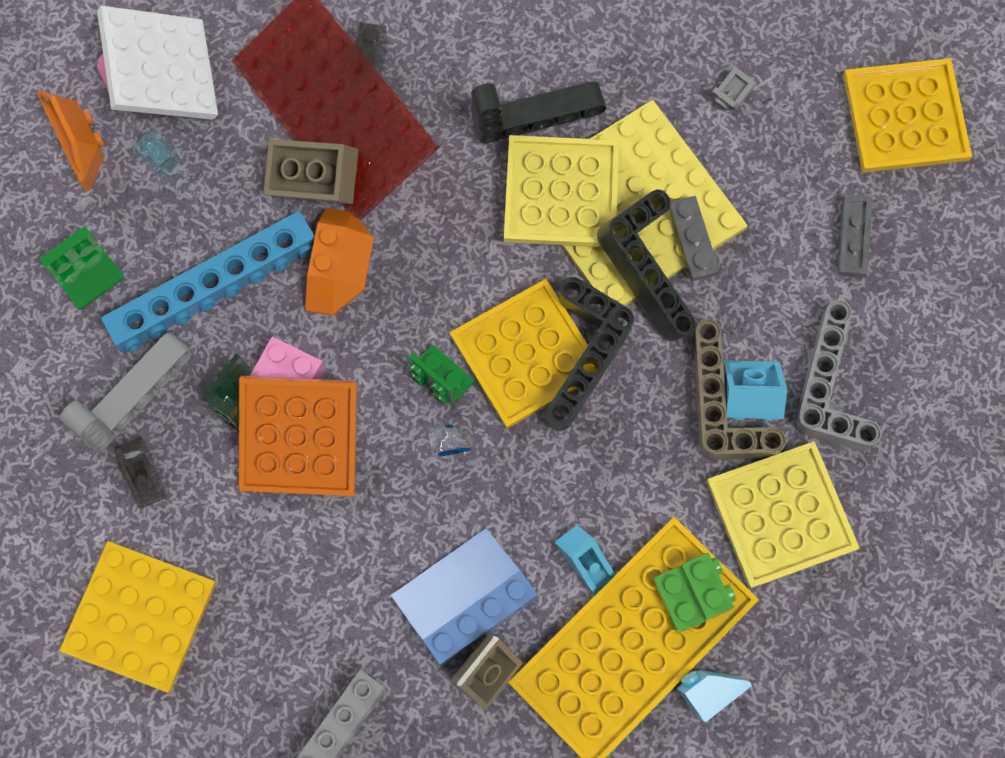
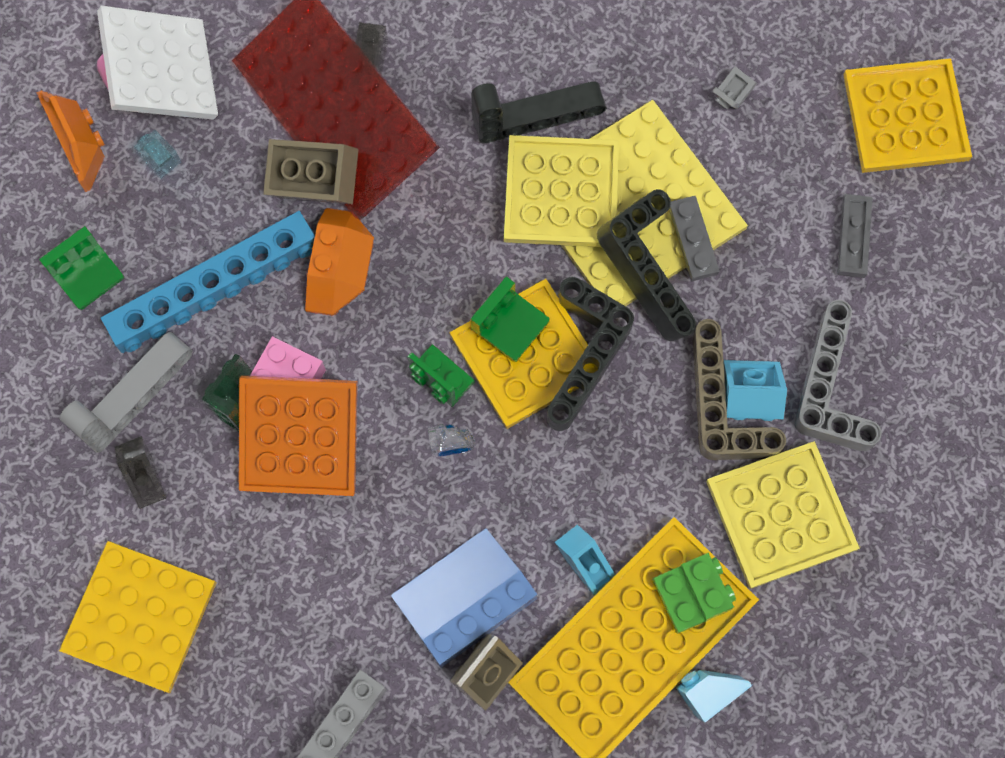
(508, 321): none -> green bracket

